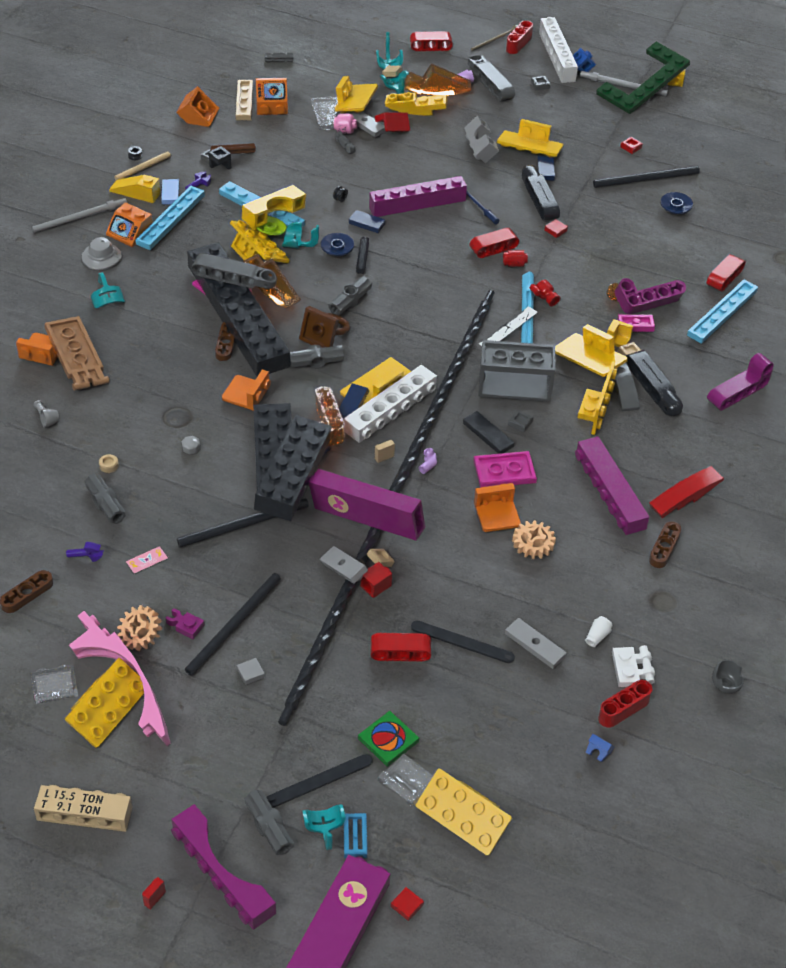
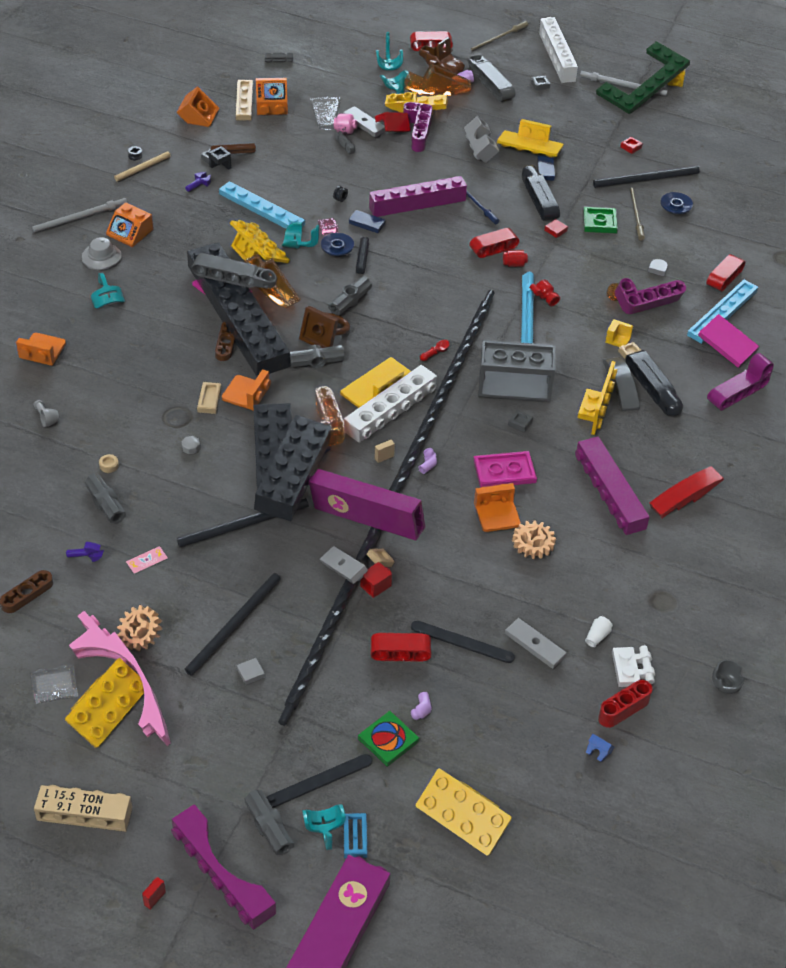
(76, 352): medium nougat hinge -> none
(138, 187): yellow slope -> none
(170, 191): light blue tile -> none
(170, 217): medium azure plate -> none
(187, 625): magenta plate -> none
(209, 398): none -> tan tile
(273, 226): lime dish -> none
(287, 199): yellow arch -> none
(328, 226): none -> clear pink tile
(353, 97): yellow bracket -> none
(353, 400): dark blue tile -> none
(392, 71): tan tile -> none
(407, 903): red tile -> none
(408, 773): clear plate -> none
(422, 117): none -> magenta beam
(423, 708): none -> lavender arm
(441, 346): none -> red piece
(442, 57): none -> reddish brown piece
(488, 432): black tile -> none
(511, 325): white sticker -> none
(519, 37): red beam -> none
(584, 60): blue brick -> none
(592, 350): yellow bracket -> none
(600, 220): none -> green tile
(639, 227): none -> dark tan piece
(640, 323): dark pink plate -> none
(658, 267): none -> tile
(665, 551): reddish brown beam -> none
(728, 340): none -> dark pink tile

